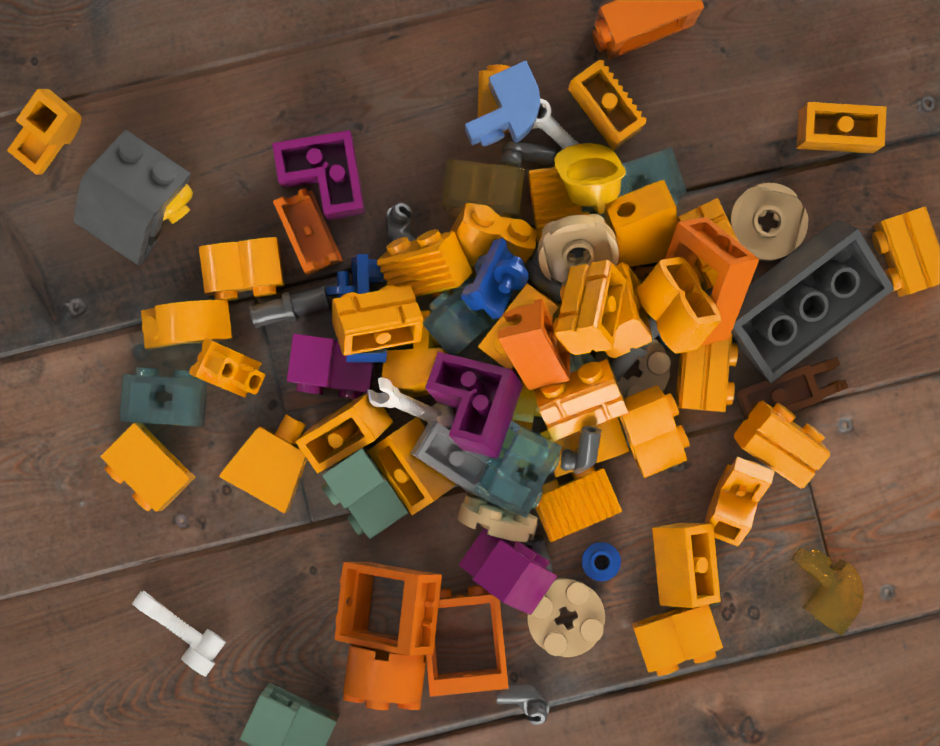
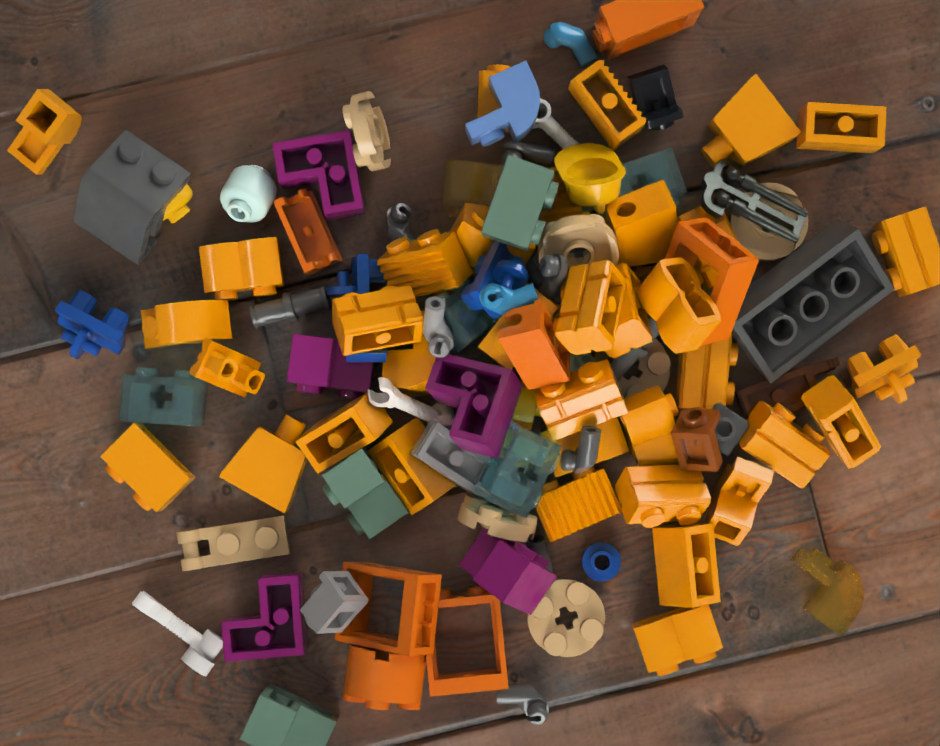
(88, 332): none -> blue hips
(235, 542): none -> tan plate
(248, 193): none -> light aqua head
(279, 627): none -> magenta brick
(333, 602): none -> light grey brick
(369, 132): none -> tan plate
(436, 329): none -> light grey arm
(502, 299): none -> dark azure arm
(519, 203): none -> sand green brick
(554, 270): none -> dark grey arm
(572, 37): none -> dark azure arm
(655, 97): none -> black bracket
(662, 495): none -> light orange brick
(696, 439): none -> dark orange bracket
(729, 429): none -> dark grey bracket
(747, 206): none -> pearl dark grey piece
(749, 126): none -> light orange torso
(841, 421): none -> light orange brick
(898, 362): none -> light orange hips

